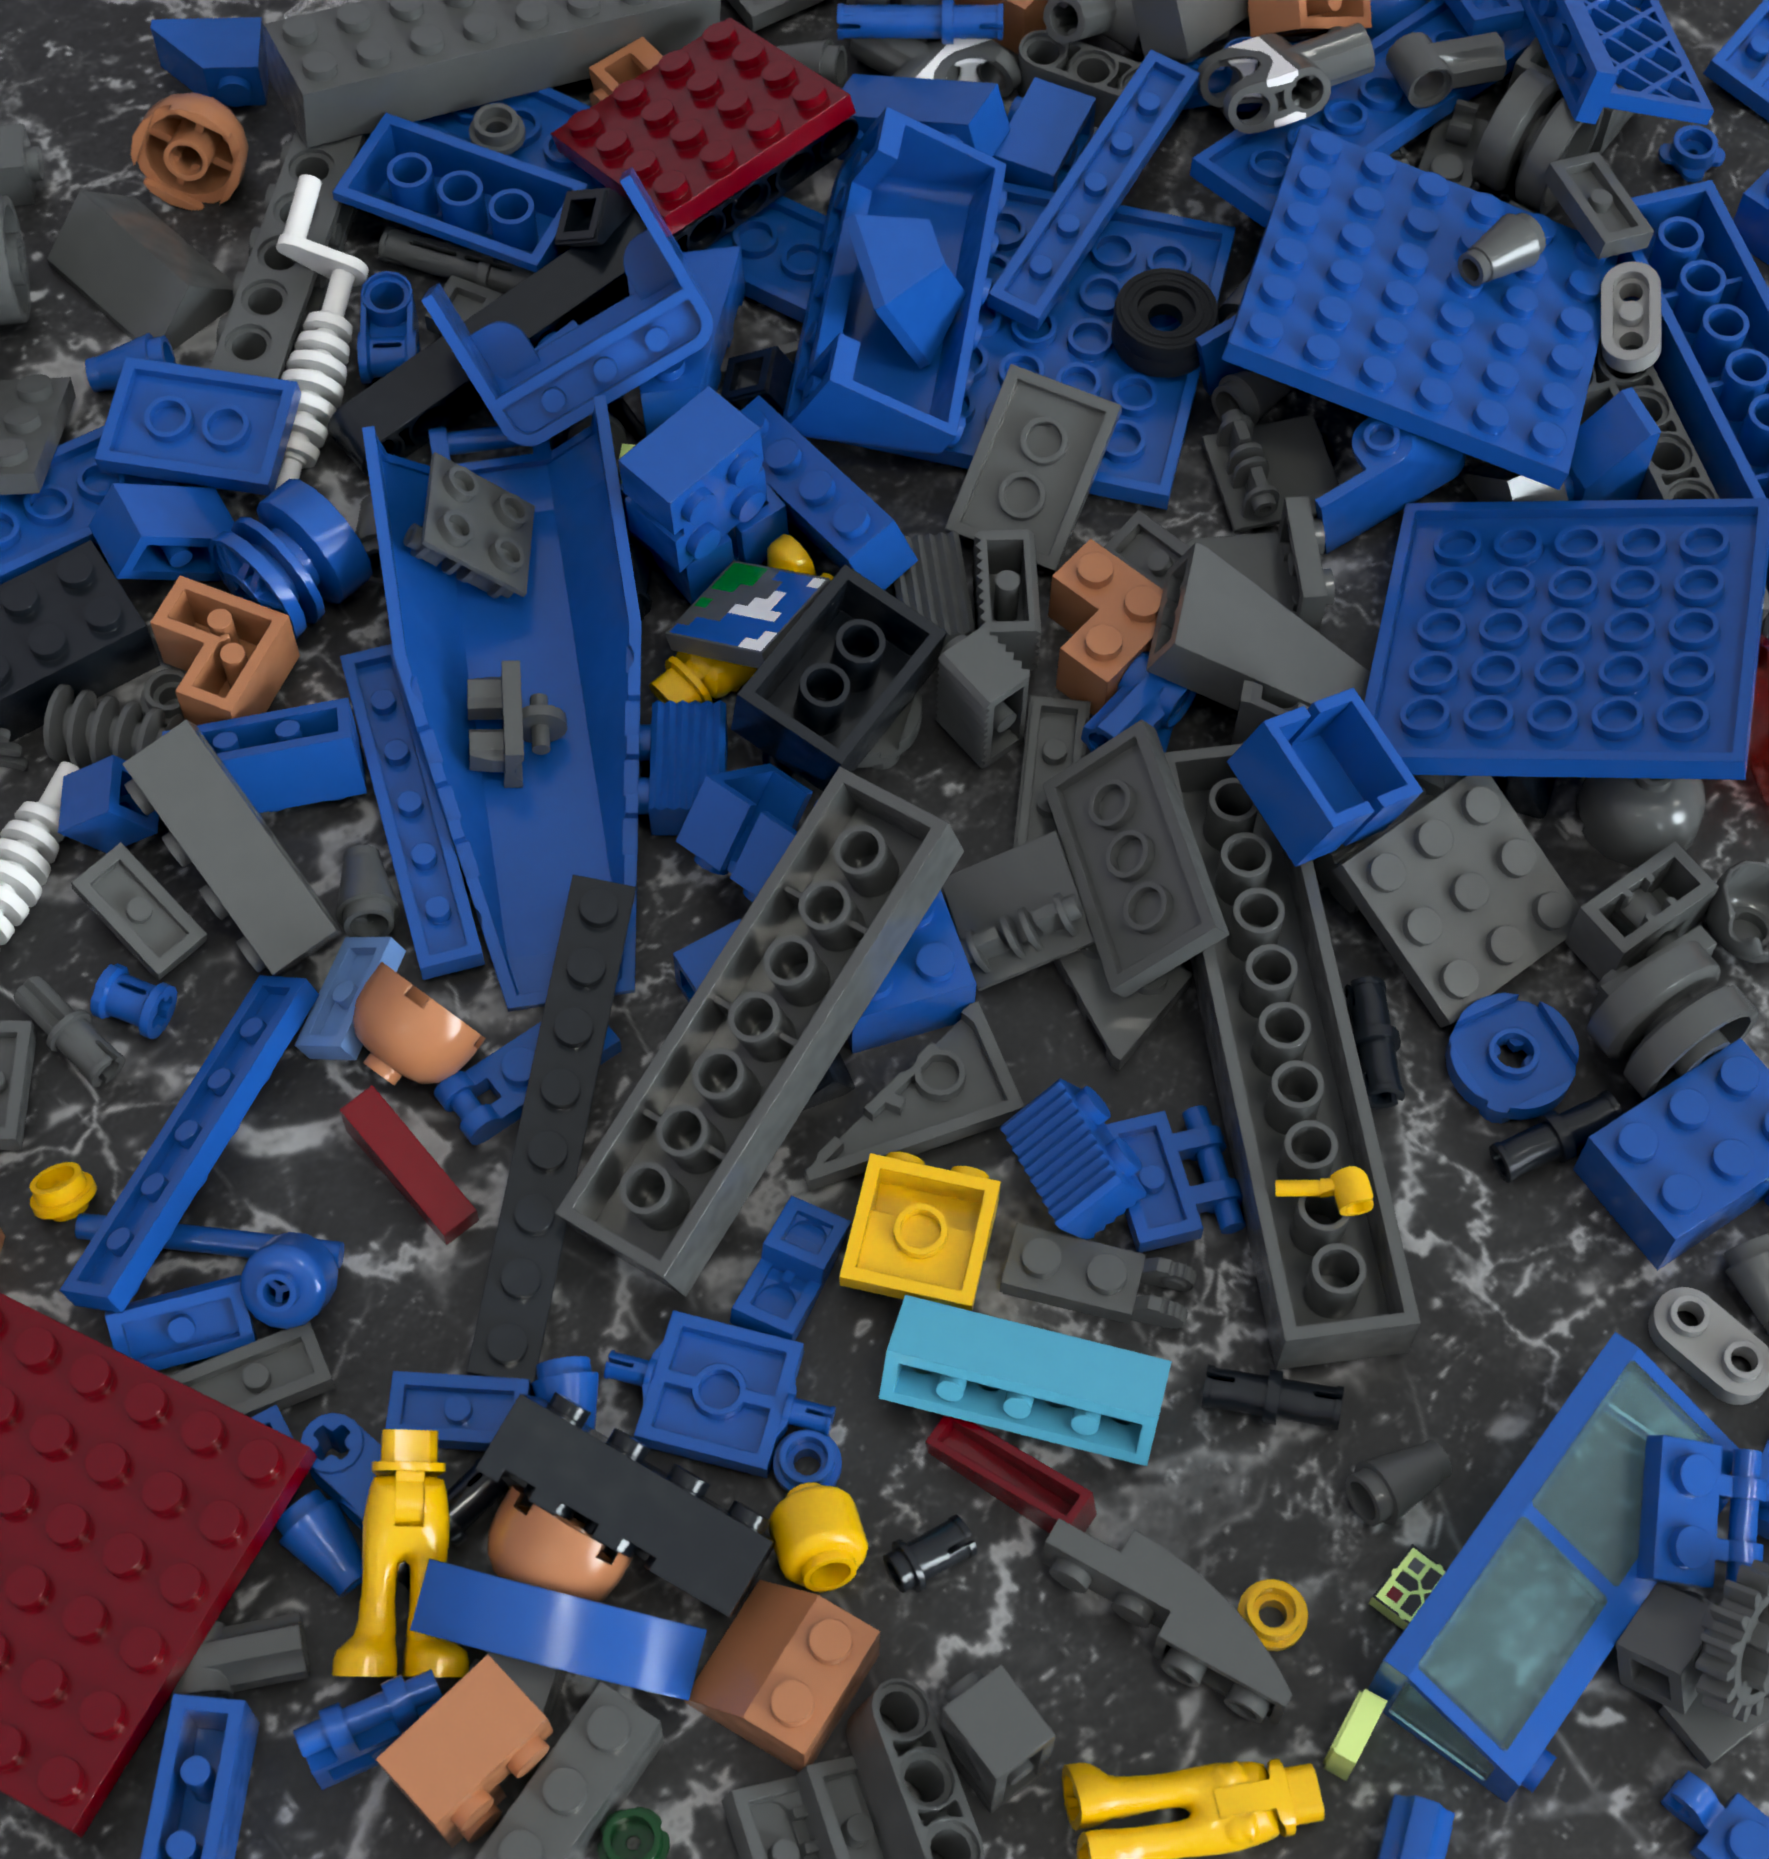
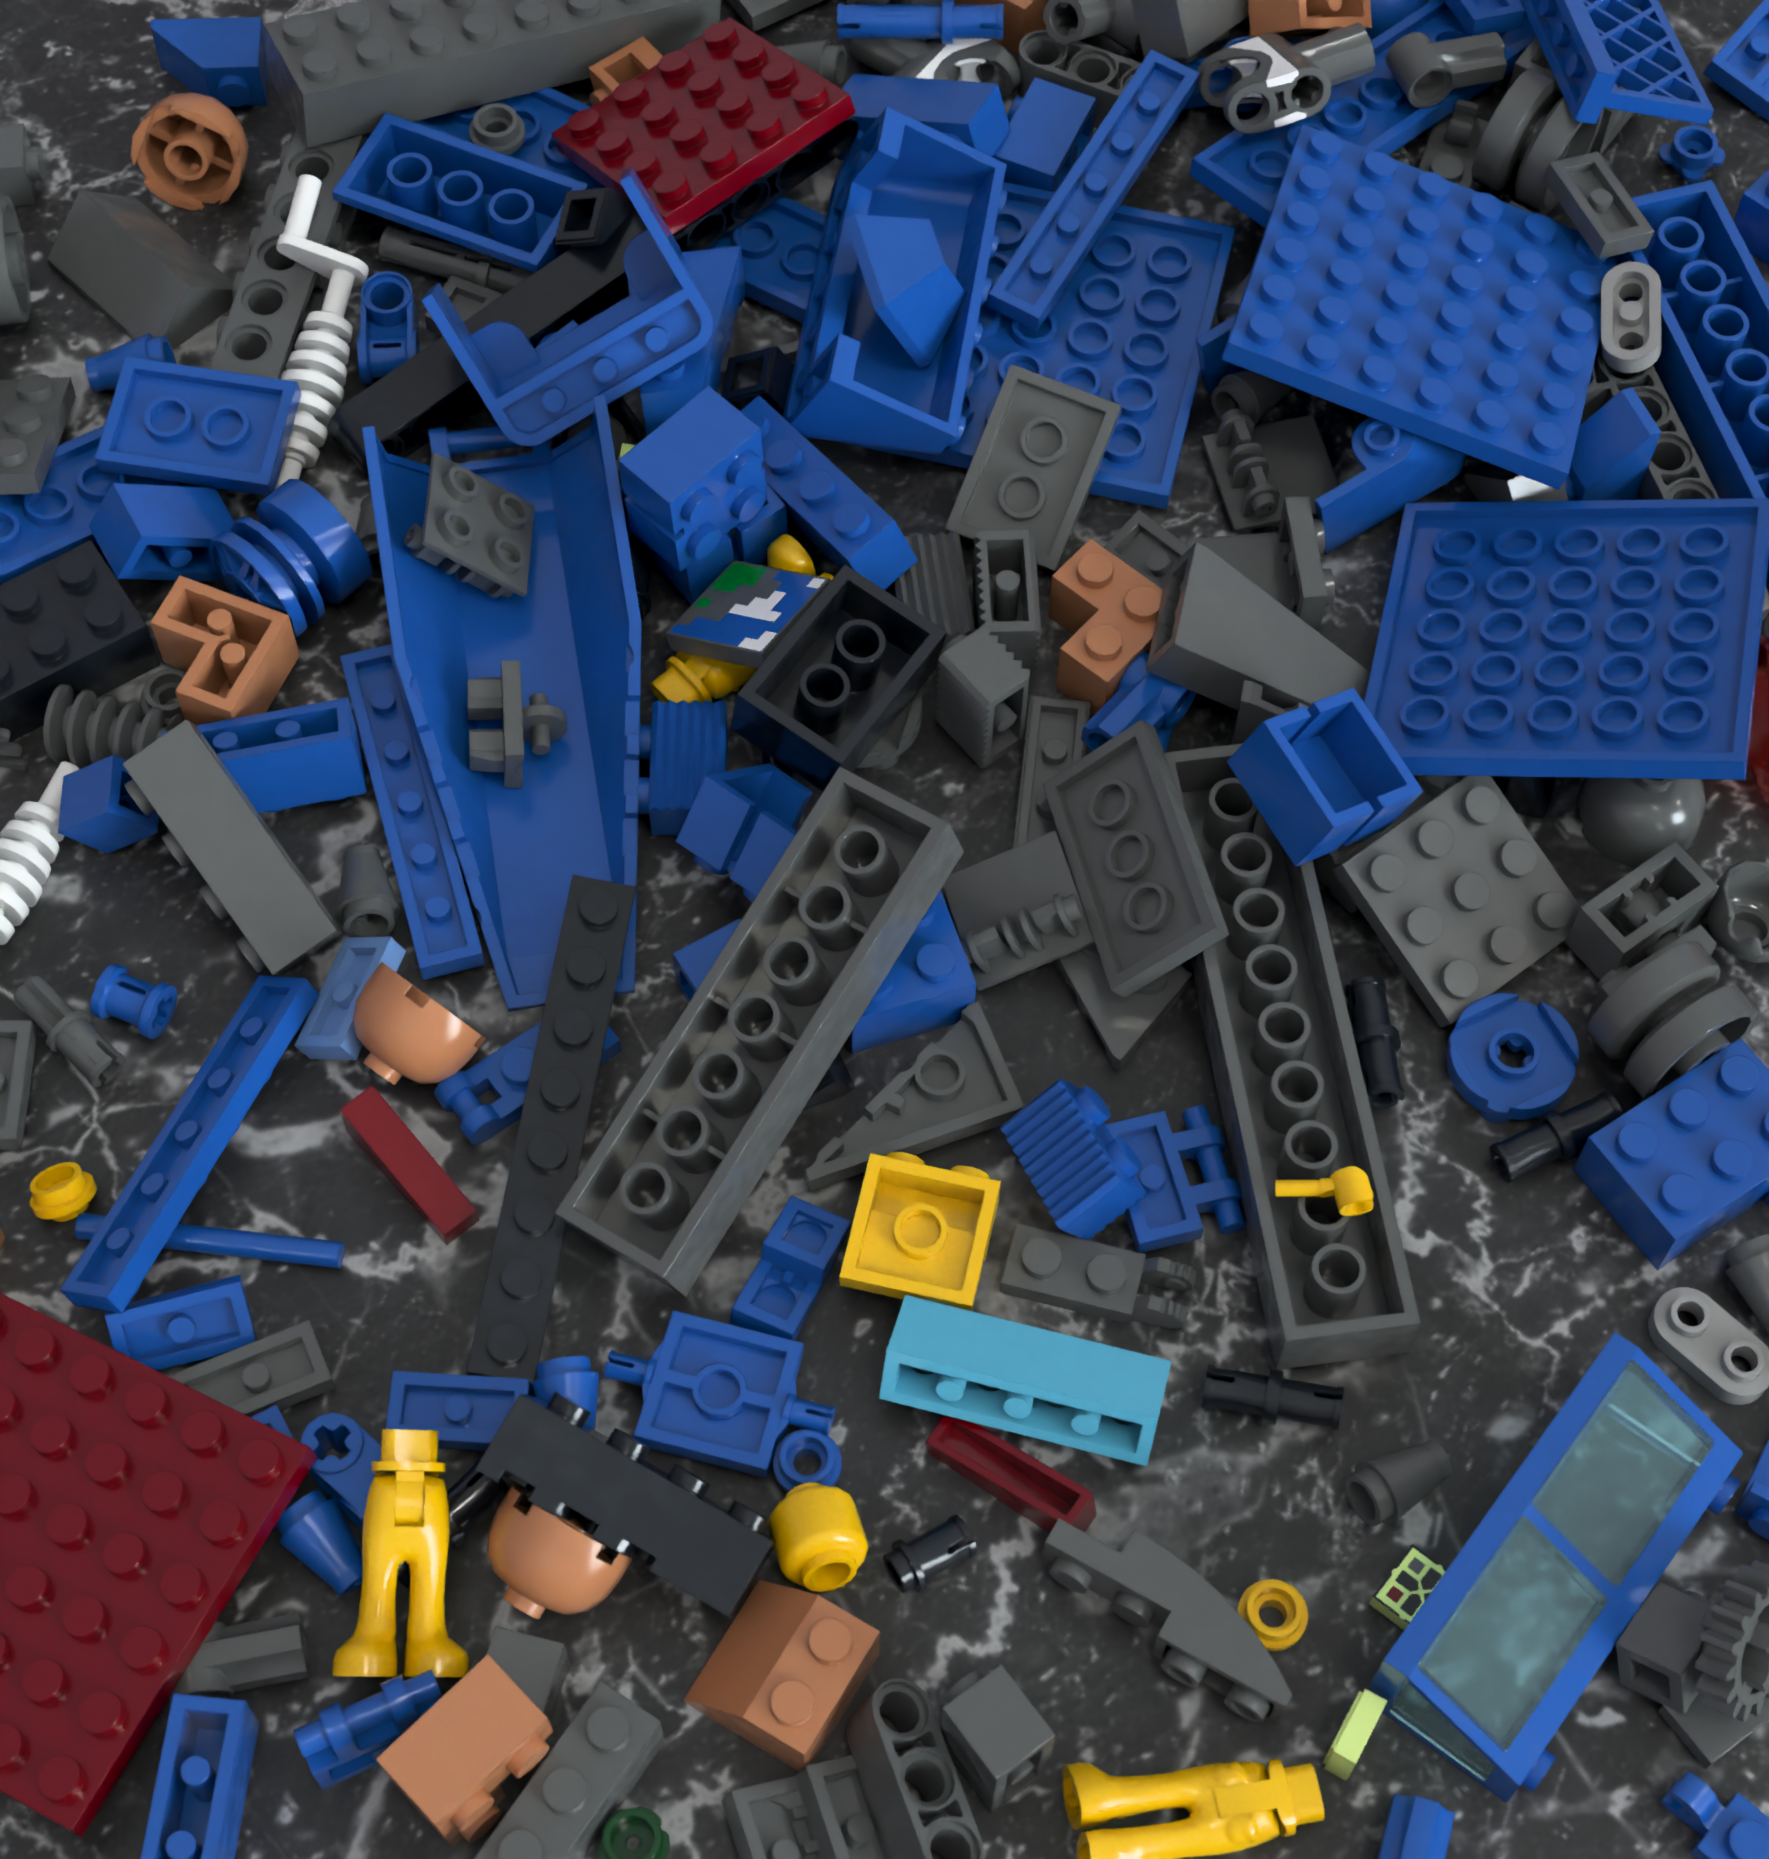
(139, 911): dark grey plate -> none
(289, 1280): blue head -> none
(558, 1630): blue slope -> none
(1162, 293): black tyre -> none
(1503, 250): dark grey cone -> none
(1682, 1511): blue plate -> none

